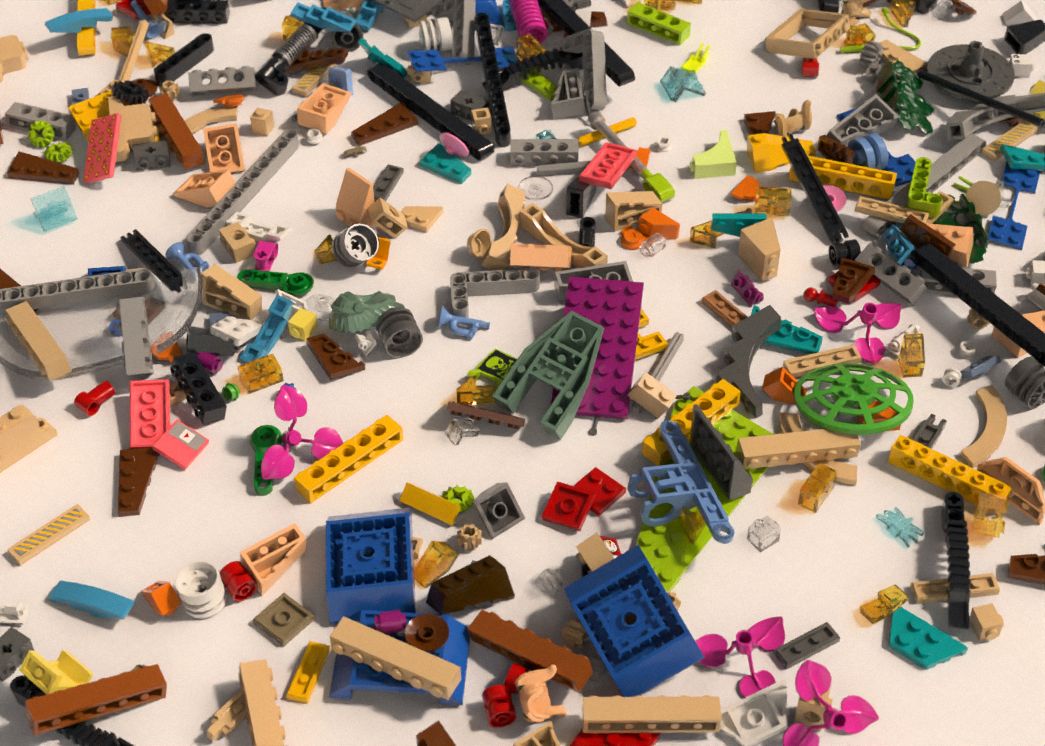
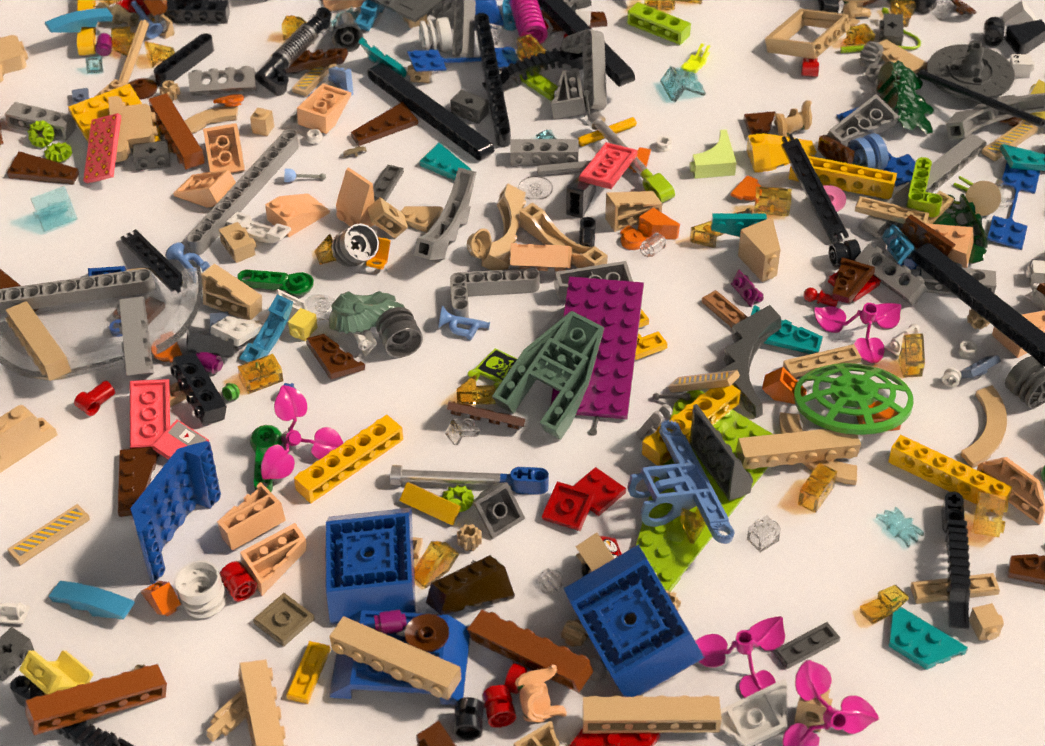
(94, 65): none -> clear light blue slope
(104, 44): none -> magenta brick
(120, 14): none -> dark tan piece
(130, 92): black gear -> none
(173, 493): none -> blue slope
(251, 518): none -> light nougat wedge
(265, 255): dark pink piece -> none
(290, 175): none -> hinge
(295, 211): none -> light nougat slope
(321, 18): dark azure slope -> none
(453, 145): bright pink dish -> none
(456, 212): none -> light grey arch
(468, 718): none -> black wheel
(481, 121): tan brick -> none
(521, 479): none -> piece
(652, 395): tan brick -> none
(654, 421): none -> light grey hinge
(663, 364): light grey axle -> none
(704, 381): none -> tan tile
(892, 28): none -> dark grey brick
(930, 433): dark grey hinge -> none
(993, 31): none -> black wheel

